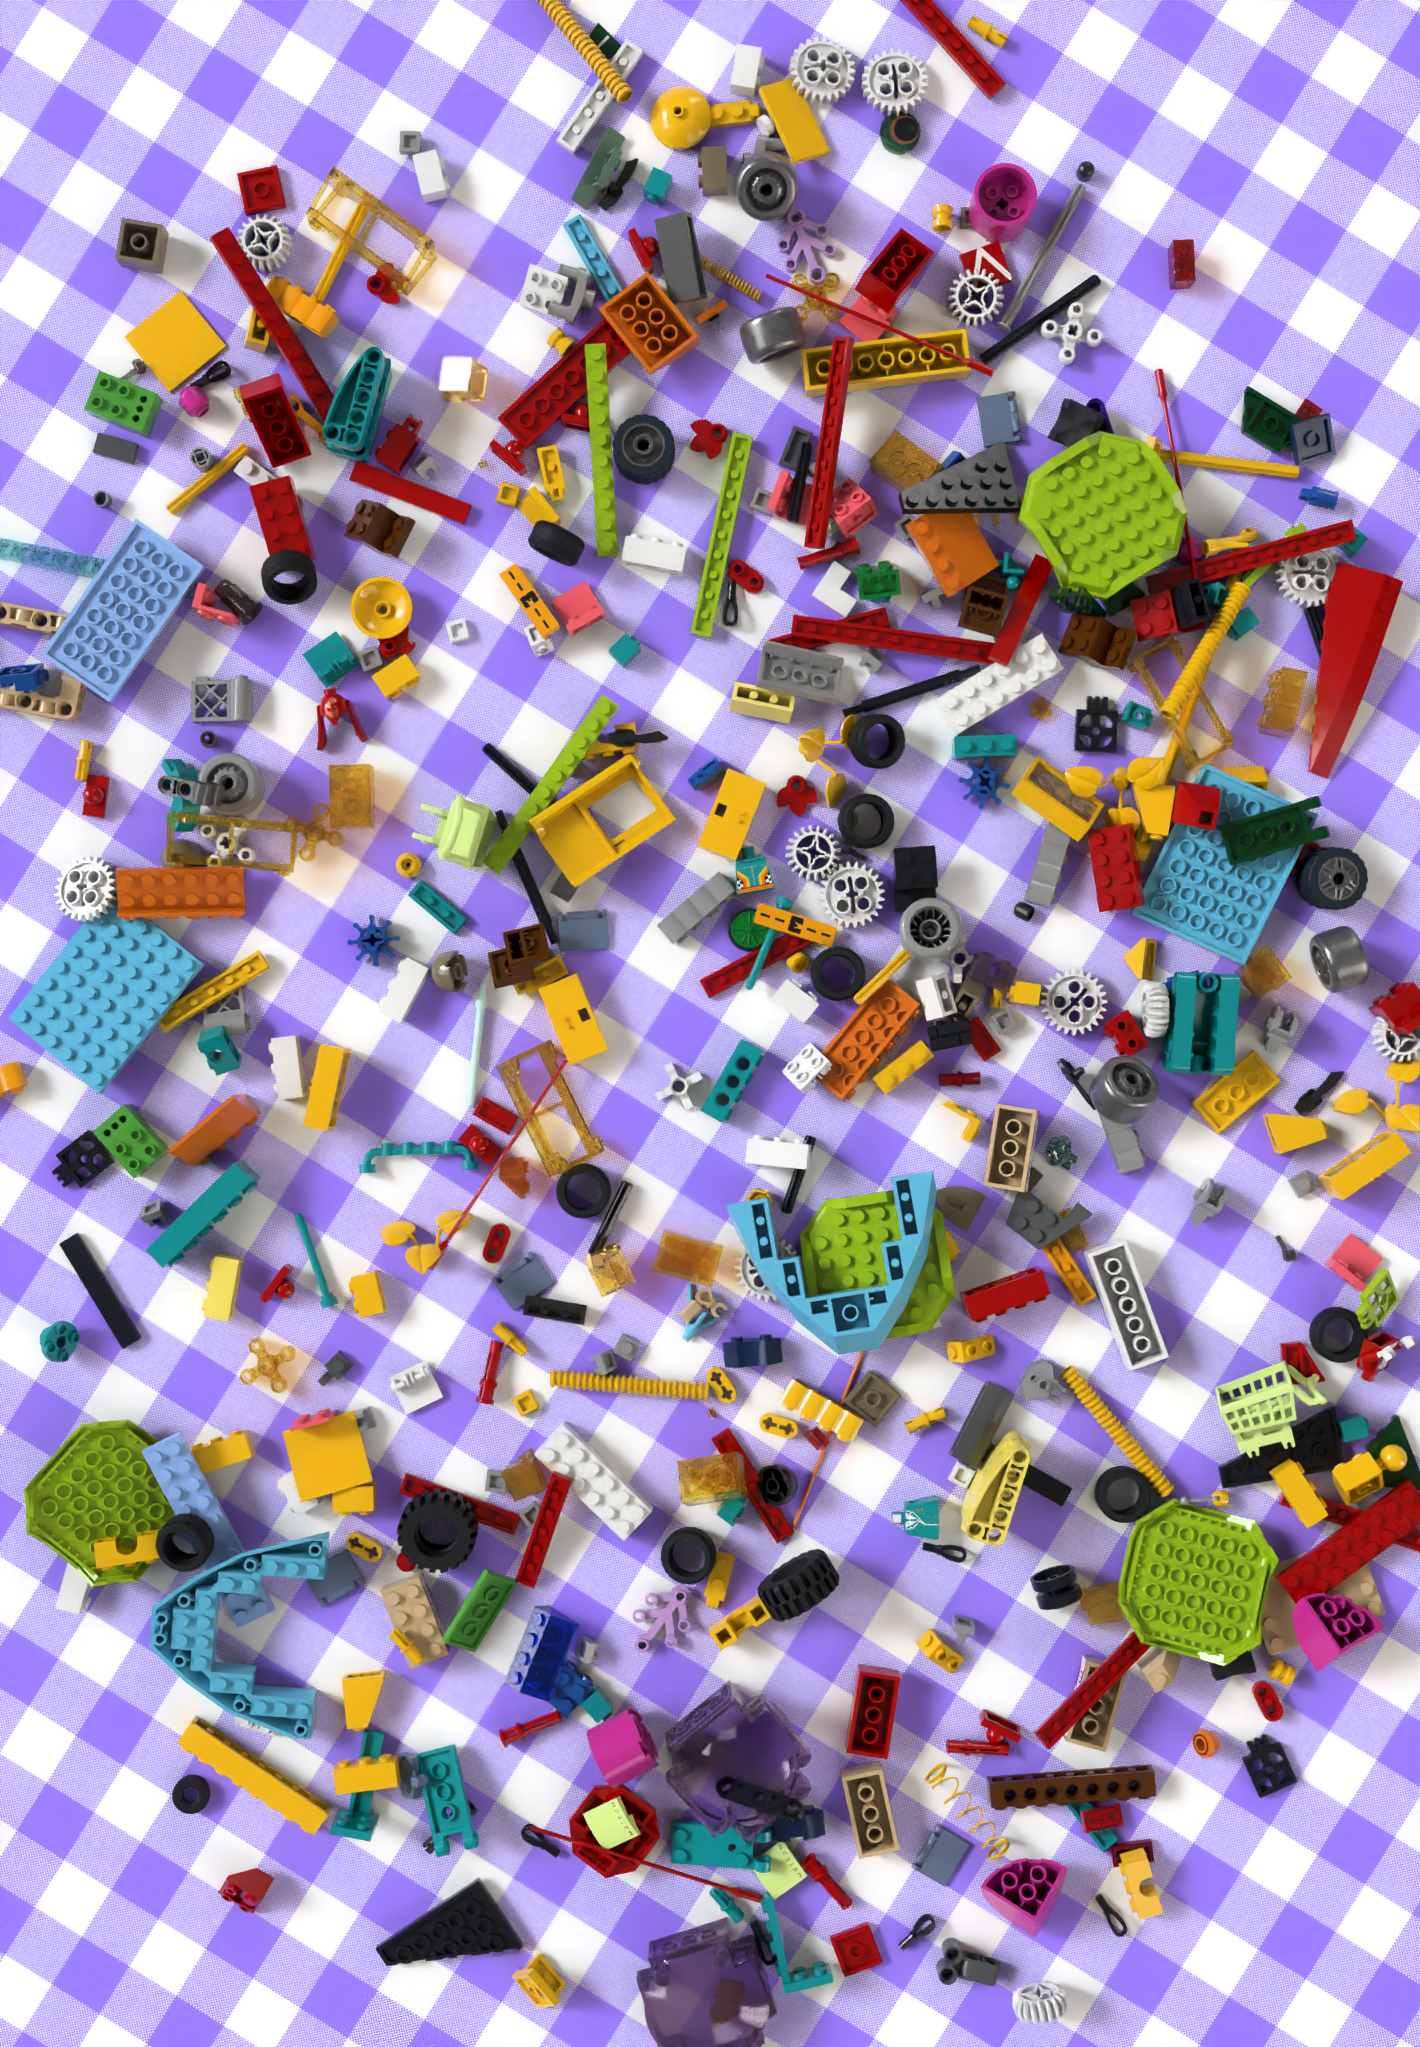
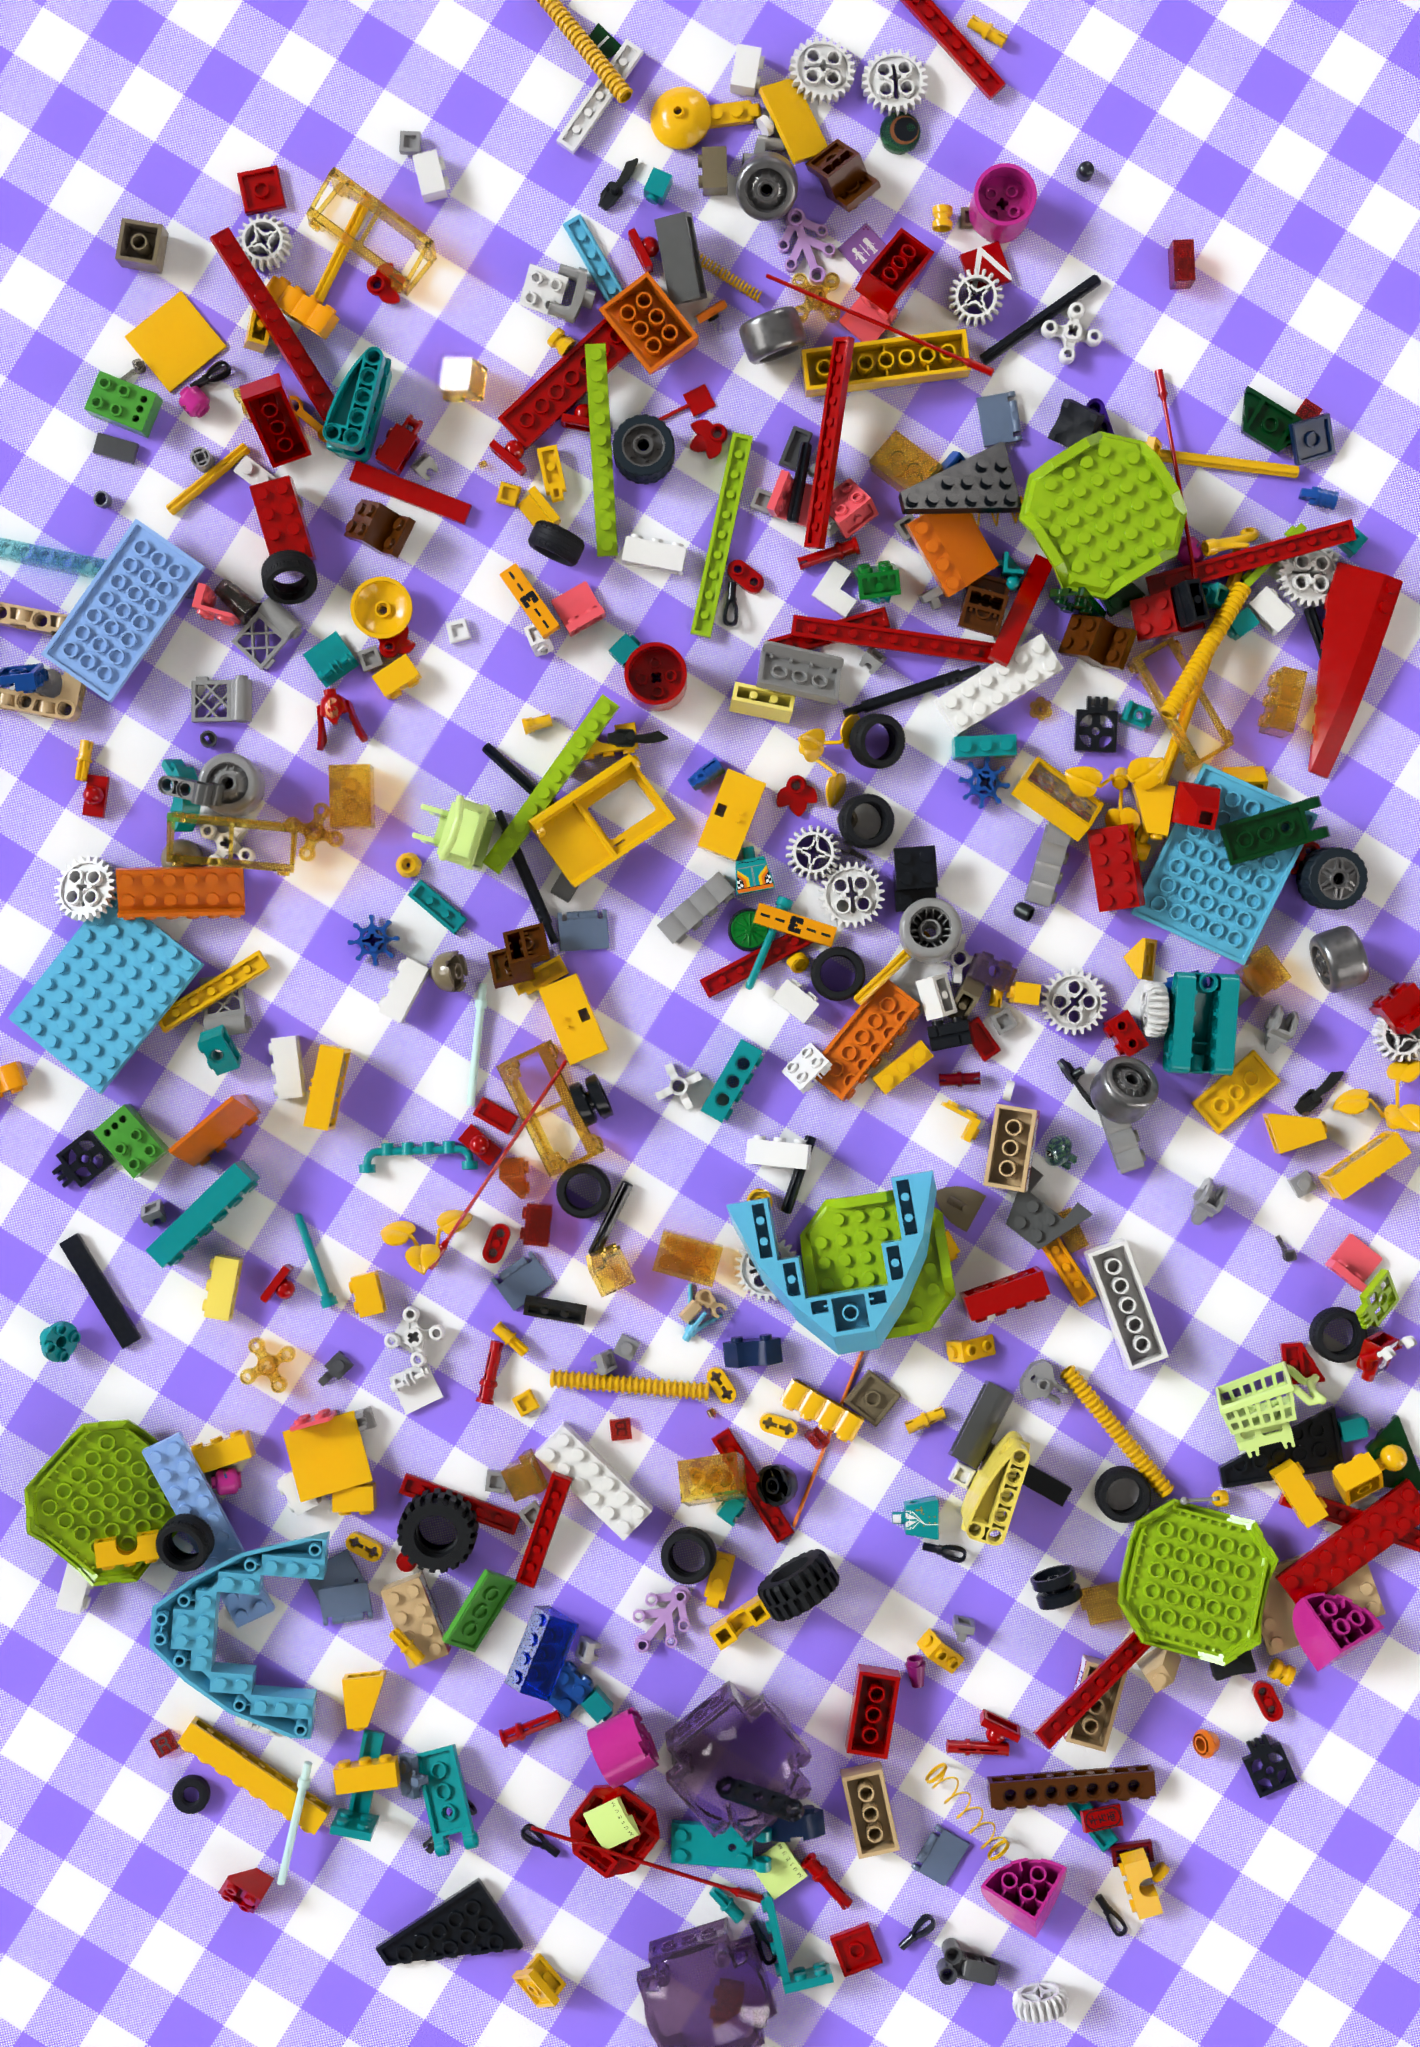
(164, 1743): none -> clear red tile
(226, 1481): none -> dark pink head
(279, 621): none -> light grey piece
(303, 1784): none -> light aqua bar
(345, 1602): none -> sand blue piece
(405, 1338): none -> white gear
(532, 724): none -> yellow pin
(537, 1224): none -> clear red brick
(589, 1101): none -> black wheel
(599, 169): sand green bracket -> none
(620, 1429): none -> clear red tile
(650, 661): none -> red brick
(697, 401): none -> red piece
(843, 175): none -> reddish brown bracket
(862, 248): none -> medium lavender sticker
(916, 1670): none -> magenta cone
(1008, 1090): none -> white tile
(1041, 258): light grey axle -> none
(1159, 1872): none -> yellow tile
(1270, 610): none -> white brick

